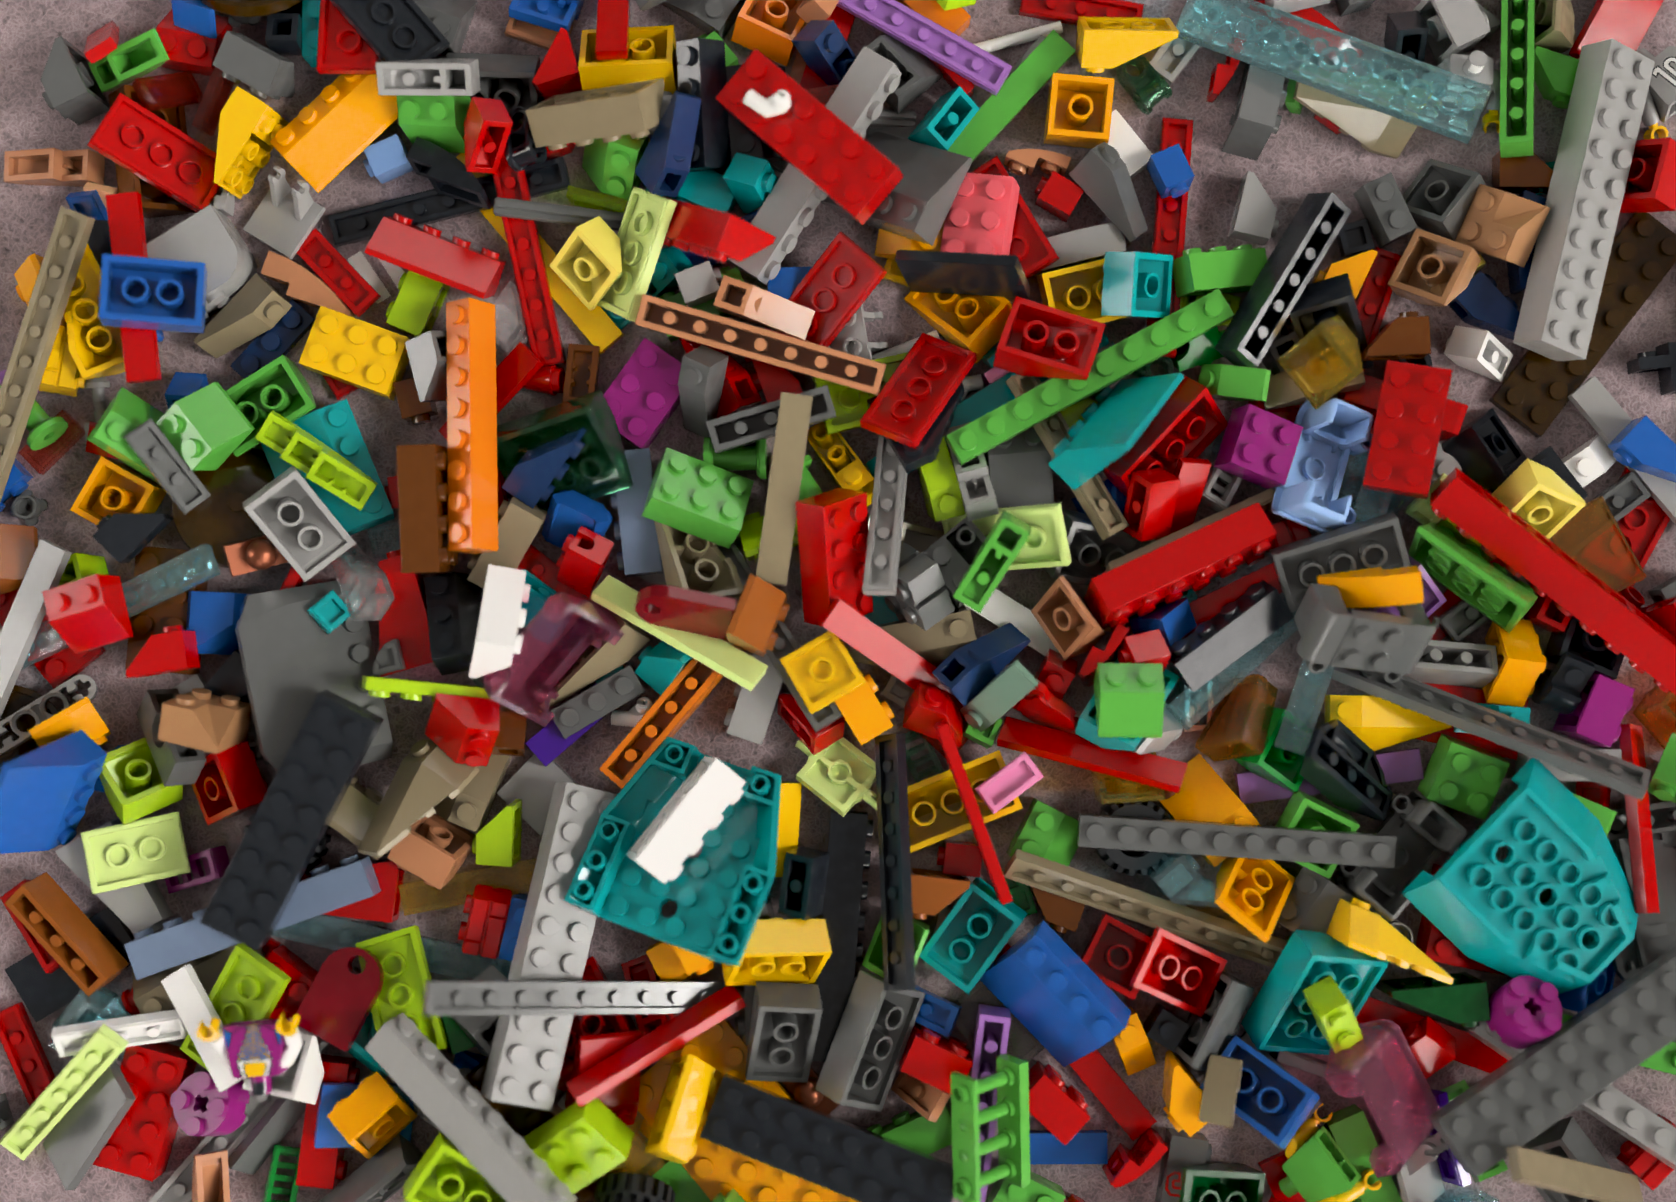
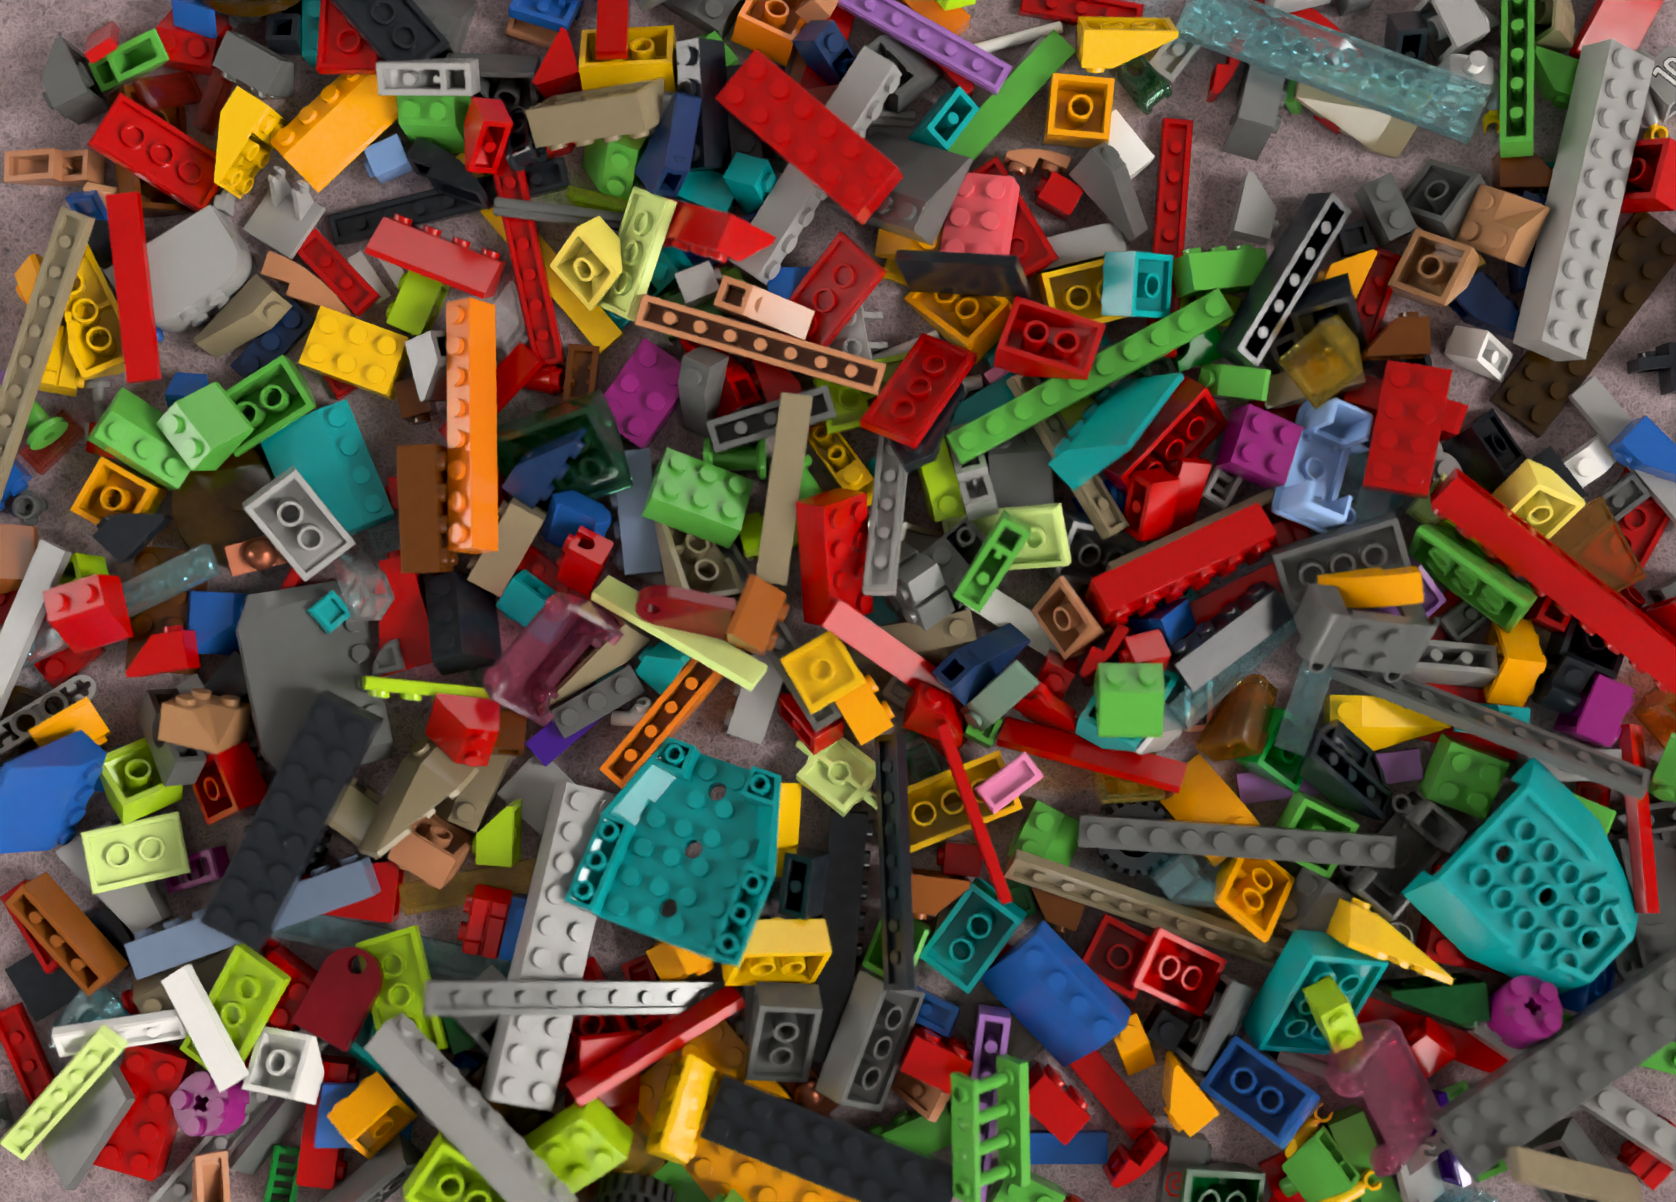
(153, 293): blue brick -> none
(166, 466): dark grey tile -> none
(255, 1048): torso -> none
(316, 460): lime slope -> none
(499, 620): white slope -> none
(686, 819): white slope -> none
(768, 107): white arm -> none
(1170, 172): blue brick -> none
(1221, 1090): dark tan slope -> none

